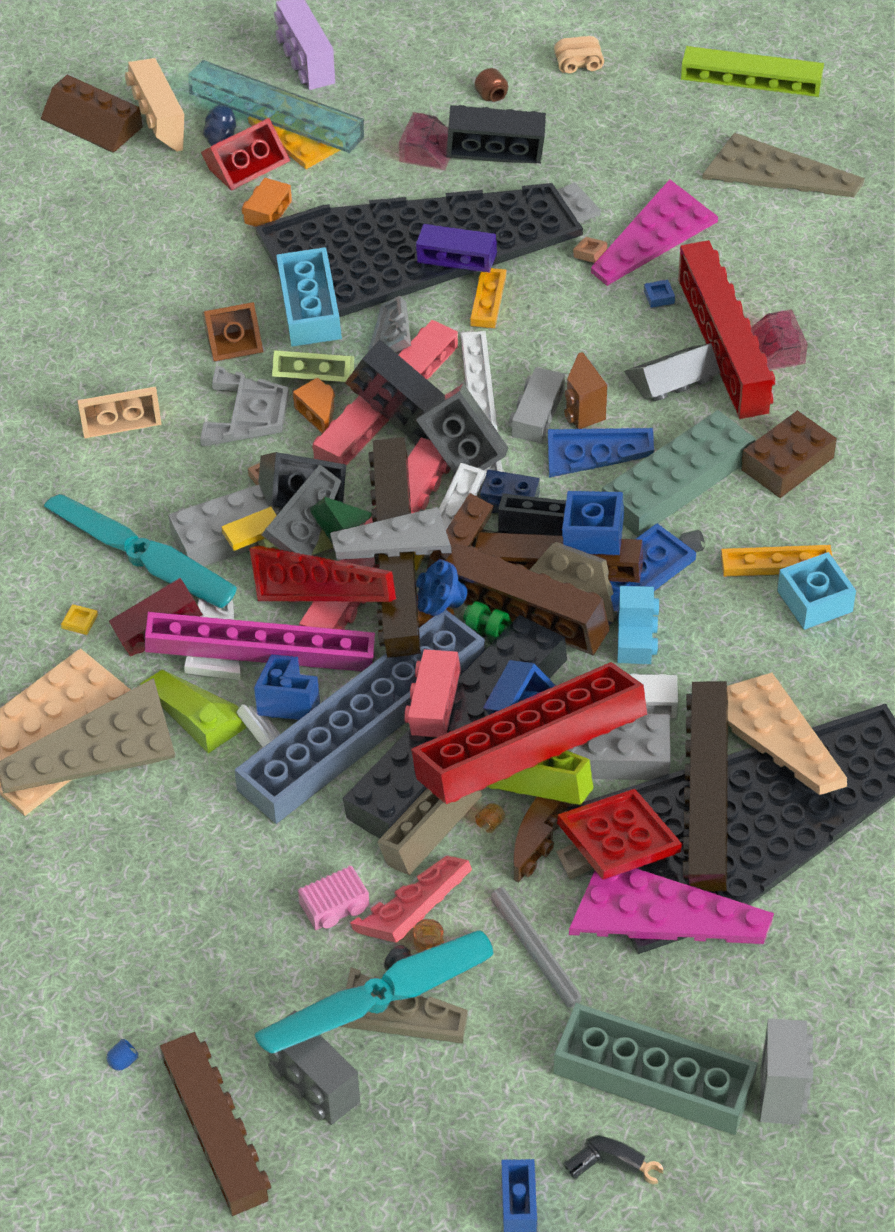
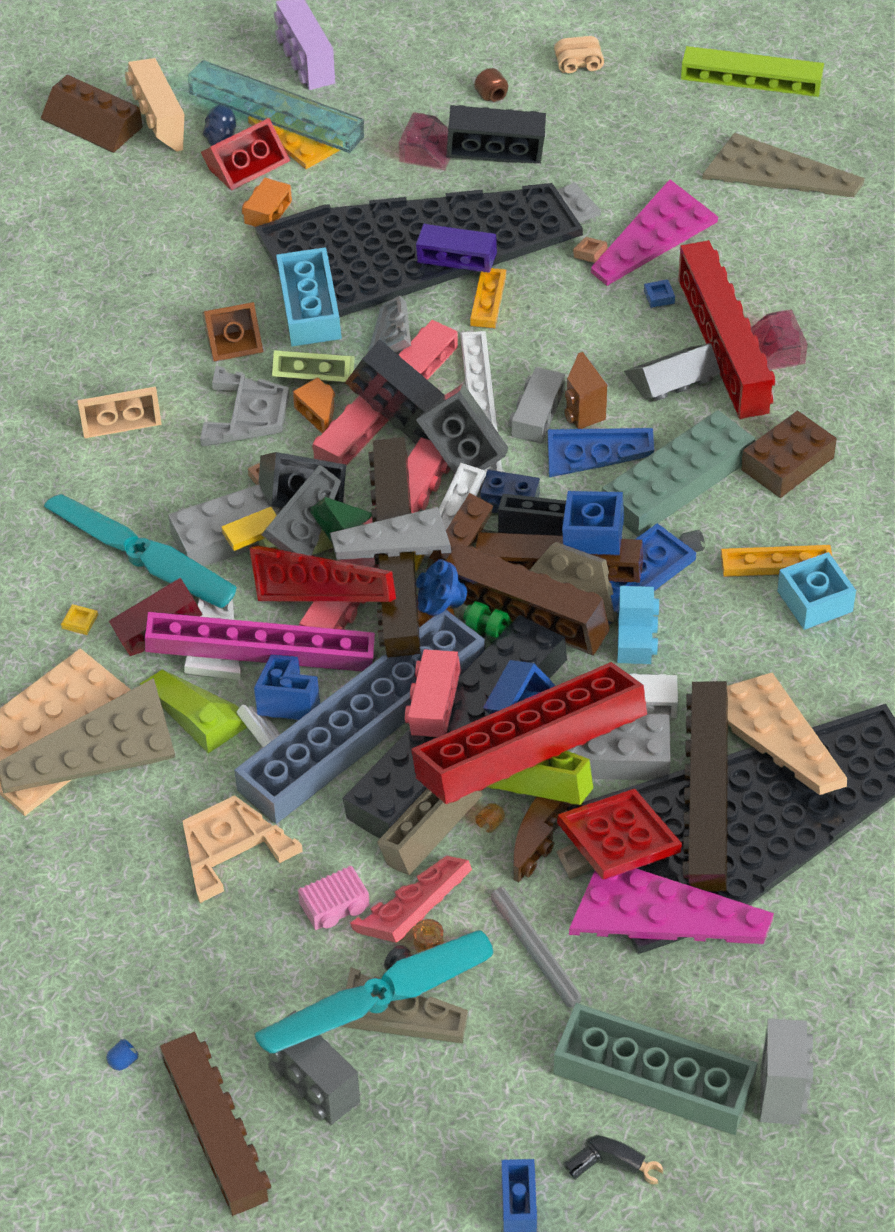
(226, 832): none -> light nougat wing

